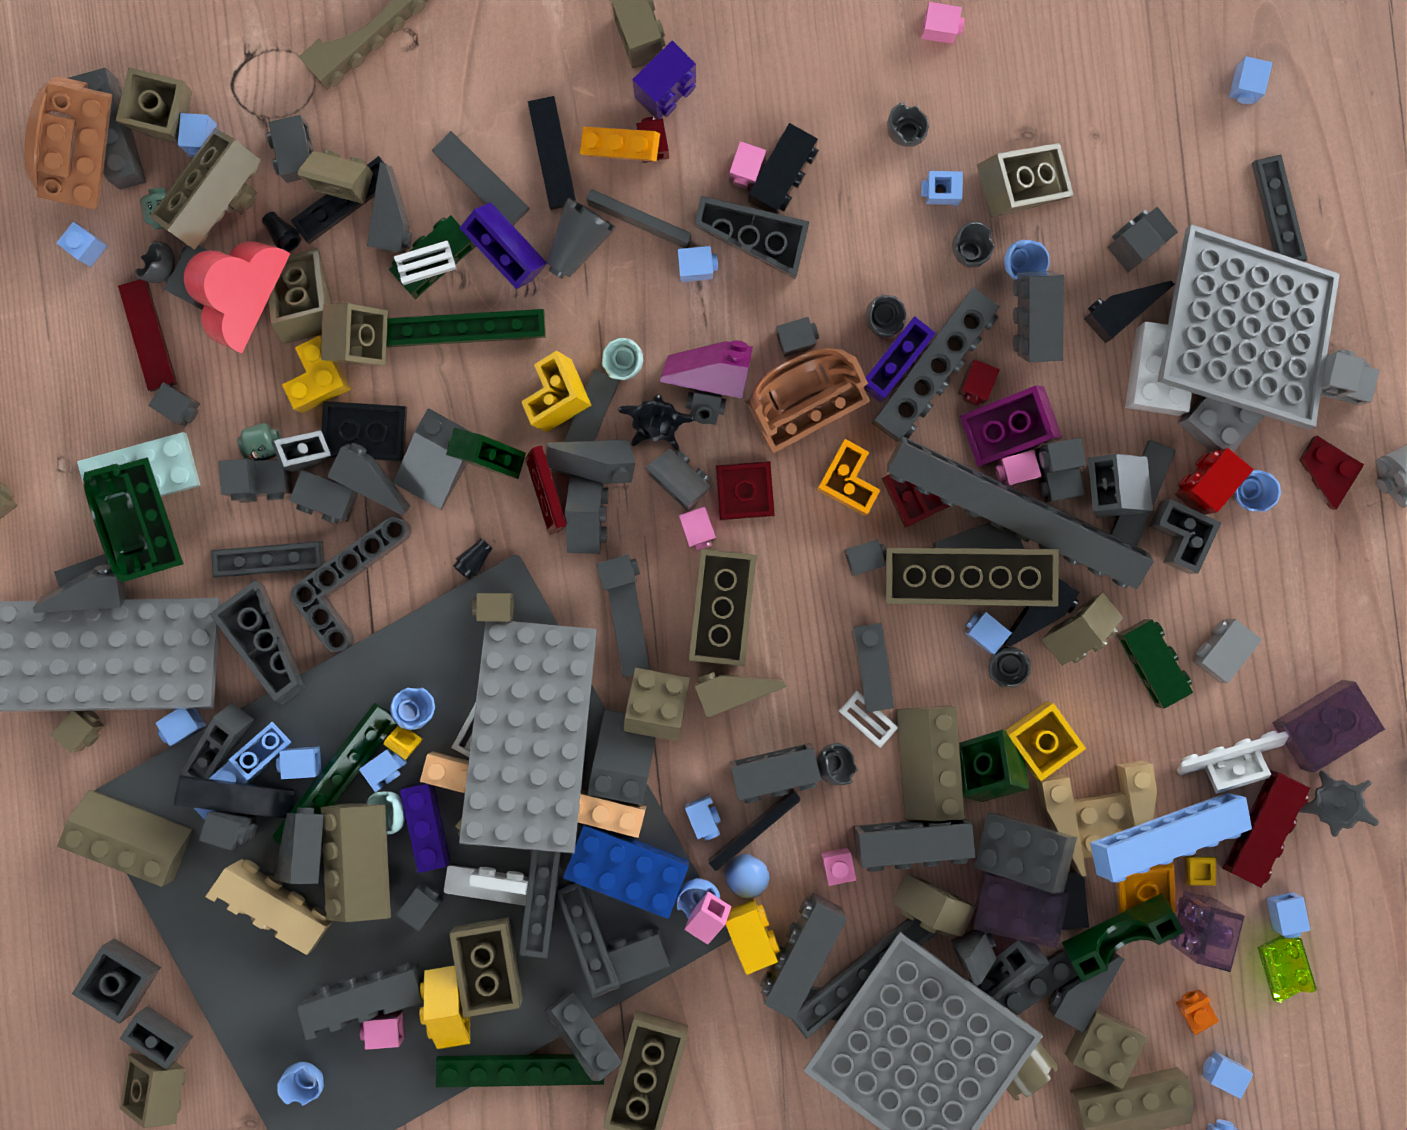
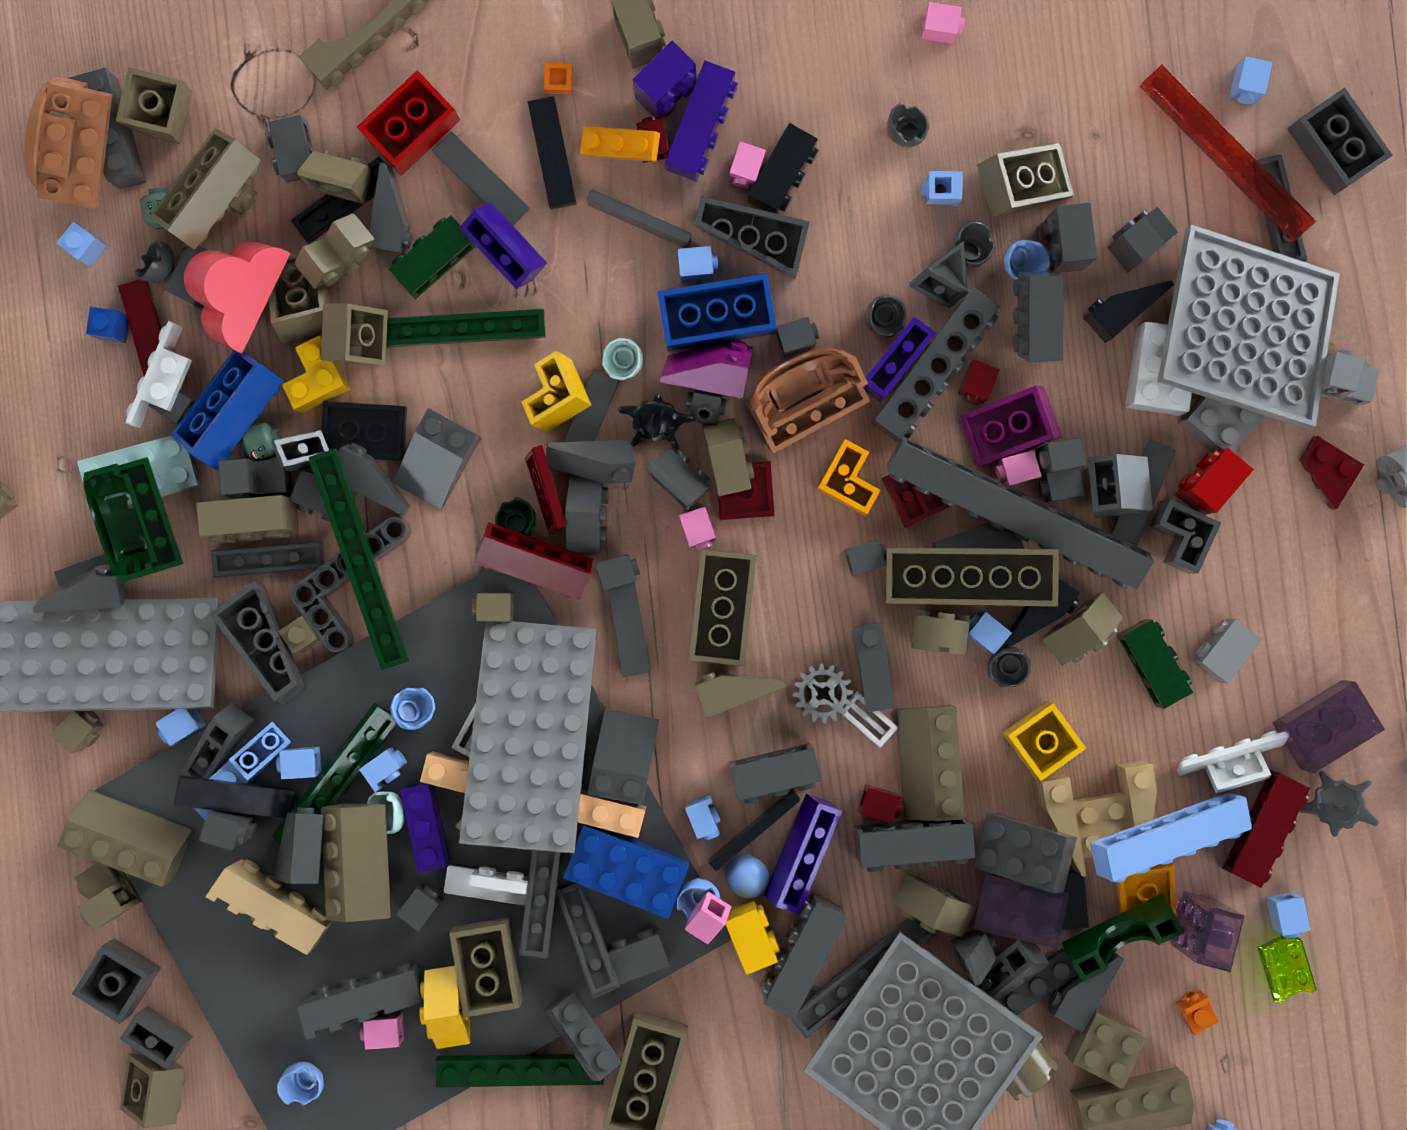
(107, 325): none -> blue brick
(107, 894): none -> dark tan brick
(162, 378): none -> white bracket
(194, 131): light blue brick -> none
(226, 408): none -> blue brick
(247, 519): none -> dark tan brick
(281, 232): black cone -> none
(299, 636): none -> dark tan brick
(336, 253): none -> dark tan brick
(358, 558): none -> dark green plate
(402, 269): white tile -> none
(402, 742): yellow tile -> none
(409, 122): none -> red brick
(472, 559): black cone -> none
(485, 453): dark green brick -> none
(516, 516): none -> dark green hair
(533, 561): none -> dark red brick
(558, 78): none -> orange plate
(576, 238): dark grey cone -> none
(656, 704): dark tan brick -> none
(700, 121): none -> dark purple brick
(717, 312): none -> blue brick
(727, 453): none -> dark tan brick
(802, 854): none -> dark purple brick
(831, 684): none -> light grey gear
(836, 764): dark grey hair -> none
(838, 866): bright pink brick -> none
(880, 804): none -> dark red brick
(940, 632): none -> dark tan brick
(945, 278): none -> dark grey slope
(991, 767): dark green slope -> none
(1070, 238): none -> dark grey brick
(1200, 870): yellow tile -> none
(1226, 1074): light blue brick -> none
(1227, 153): none -> clear red plate
(1258, 492): light blue hair -> none
(1339, 141): none -> dark grey brick

